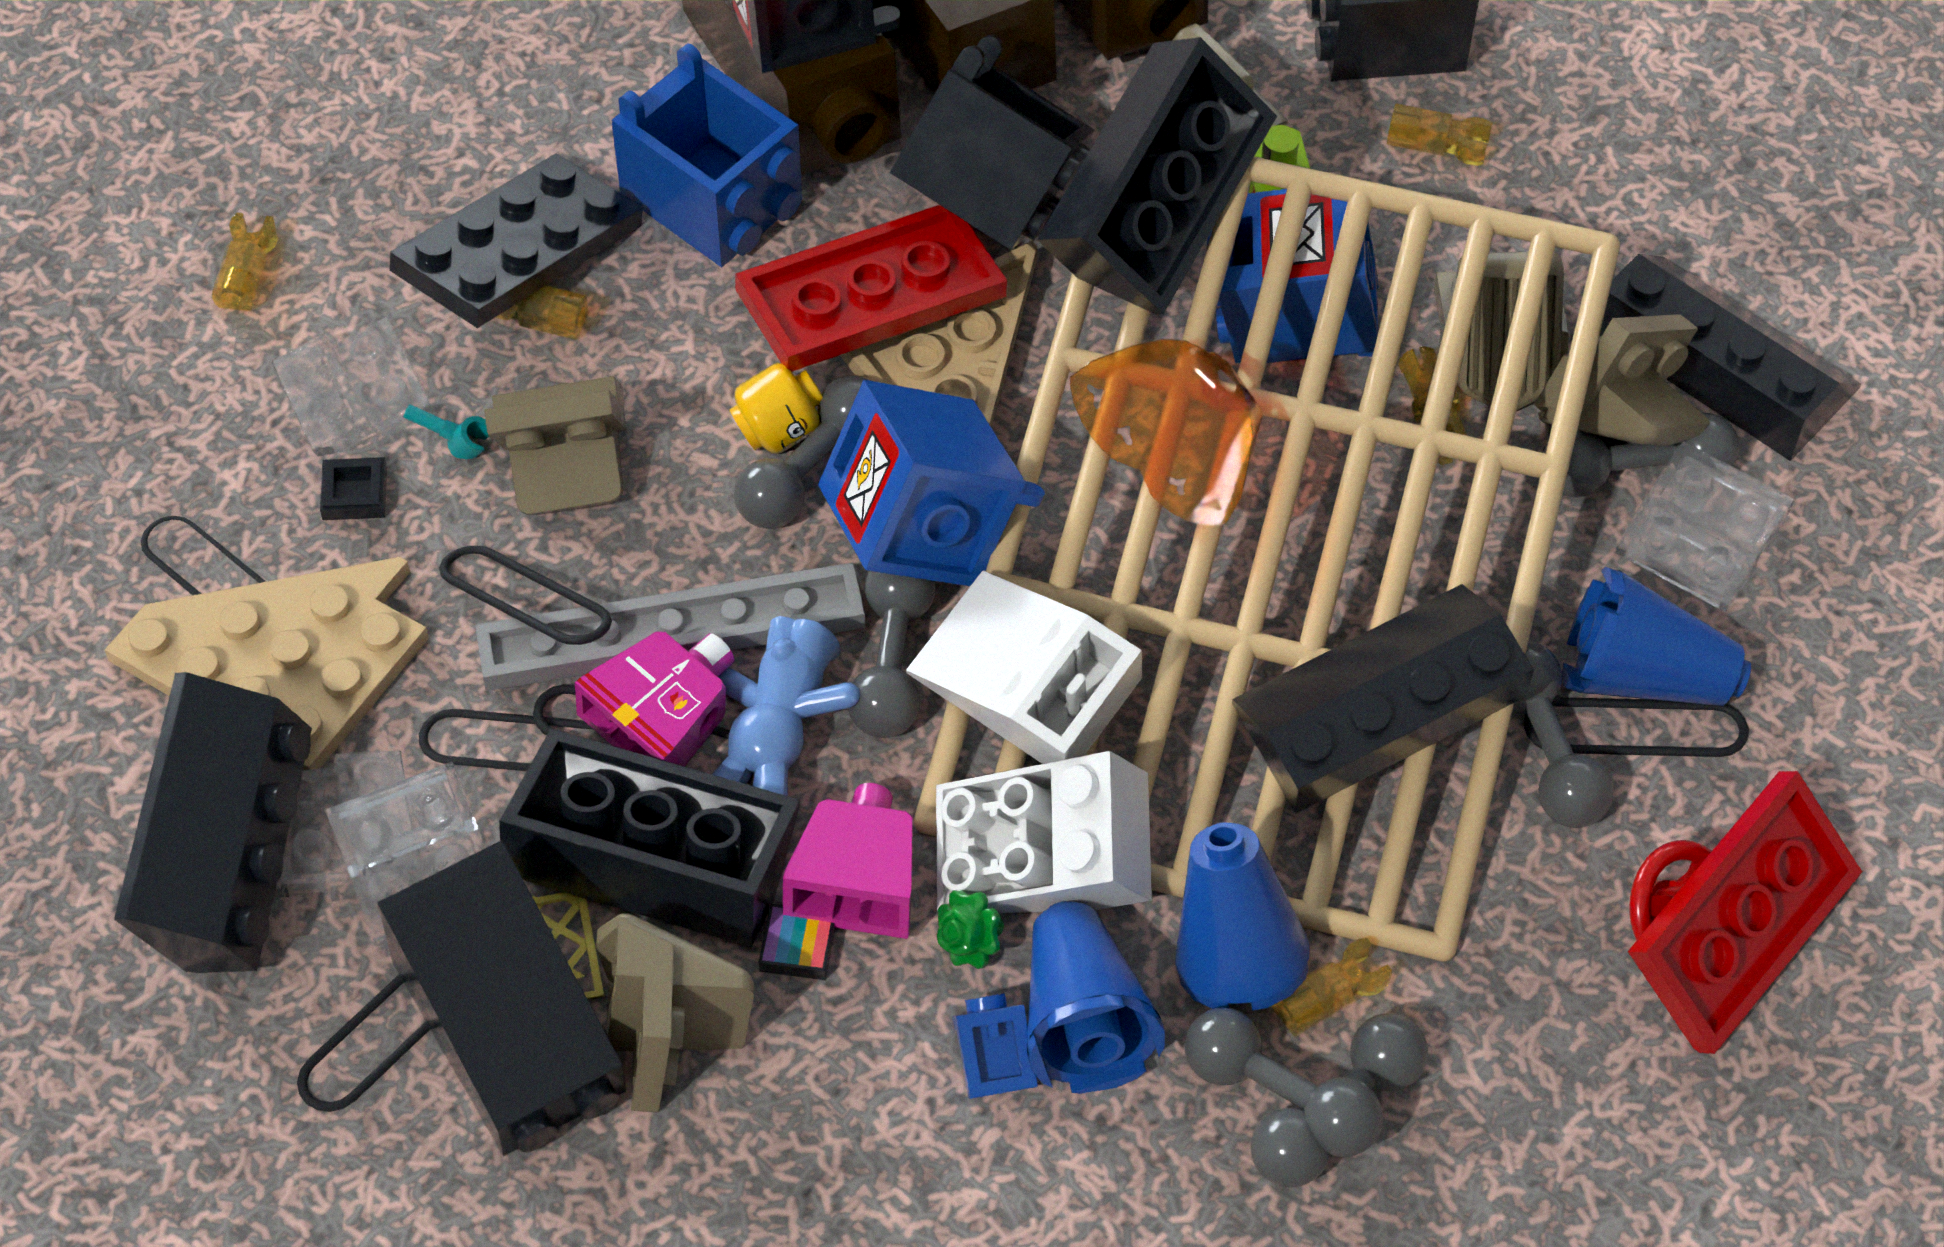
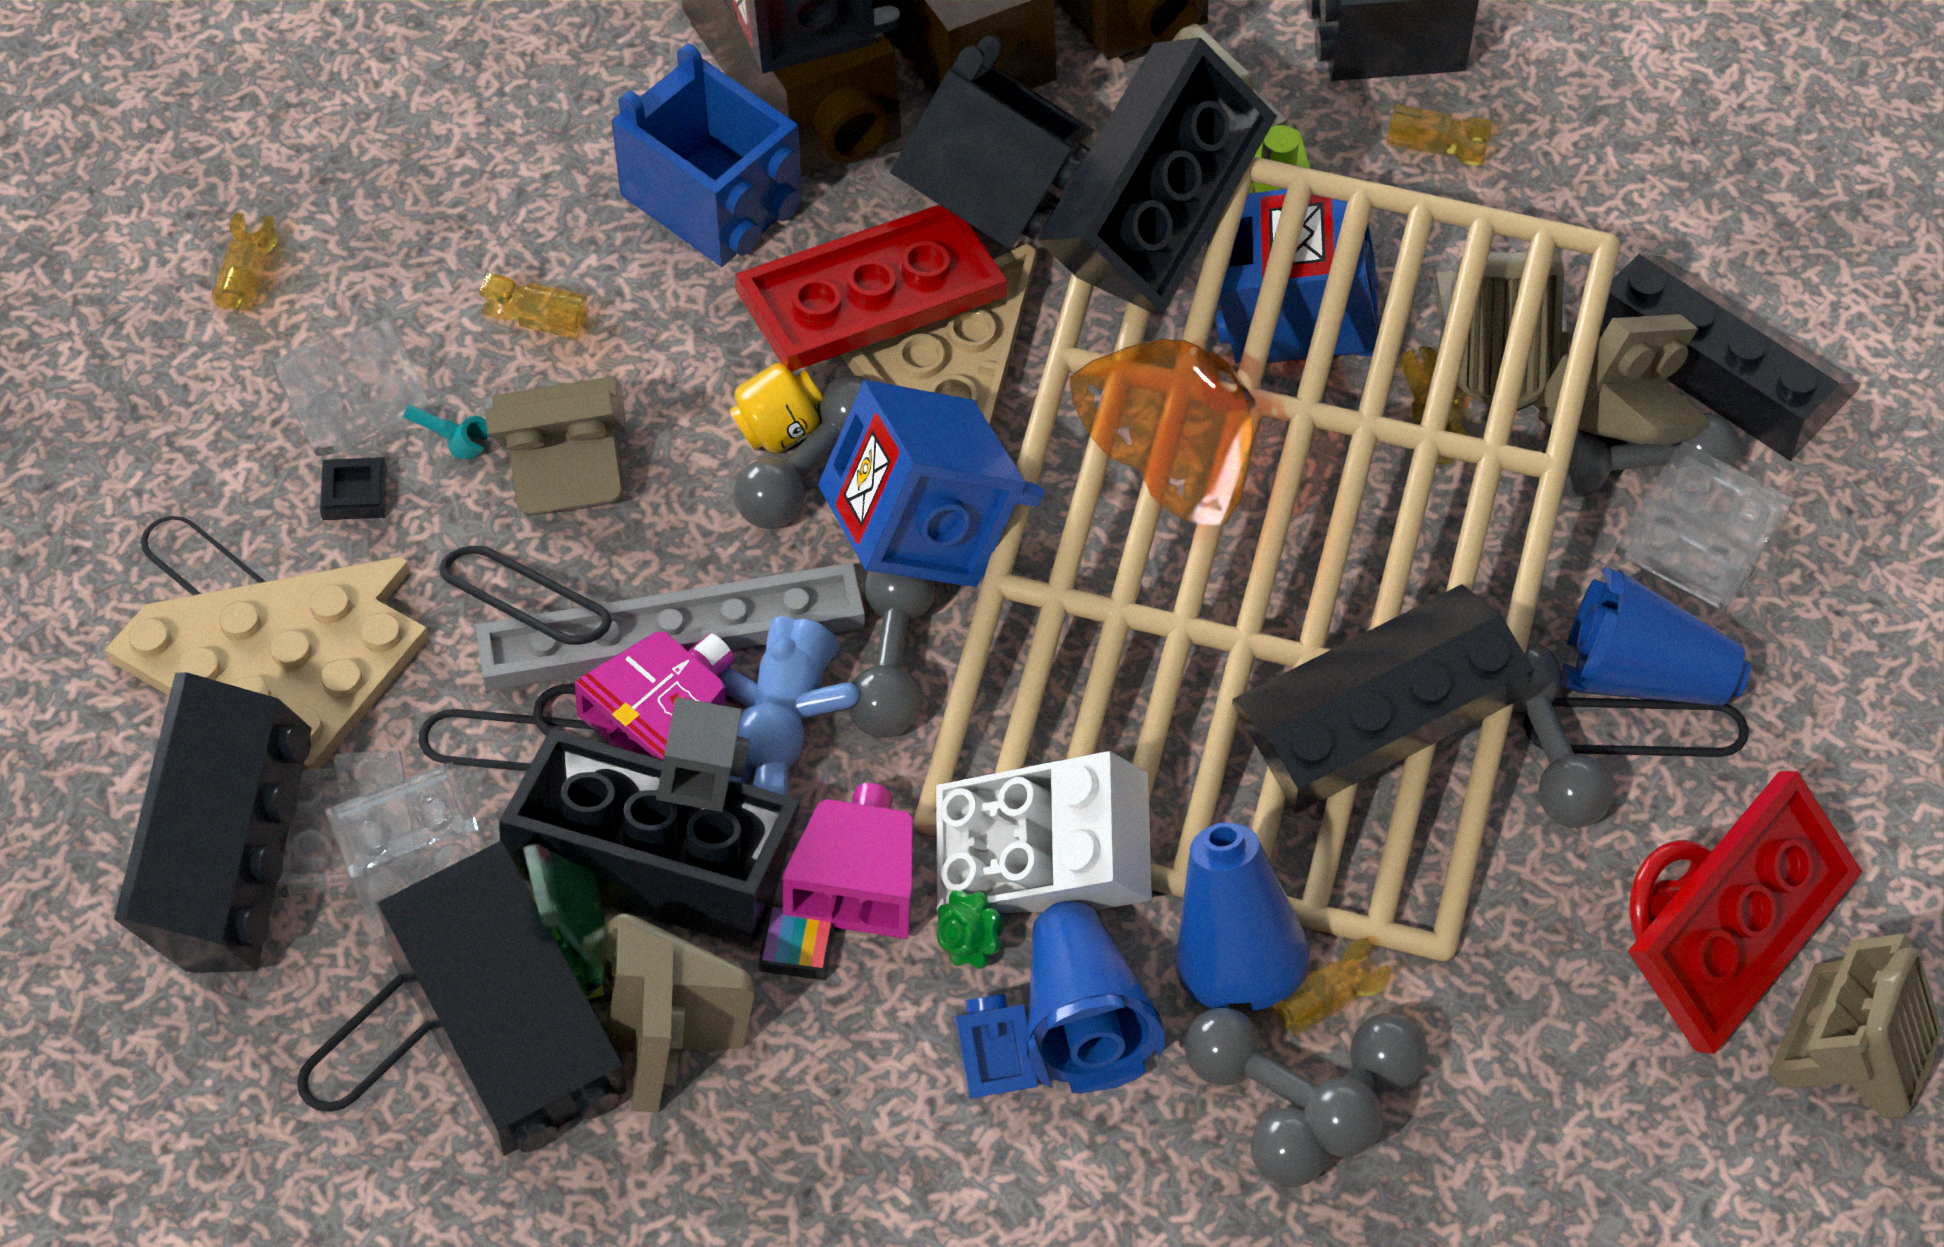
(515, 240): black plate -> none
(573, 912): none -> clear green slope
(701, 754): none -> dark grey brick
(1029, 668): white slope -> none
(1864, 1026): none -> dark tan piece

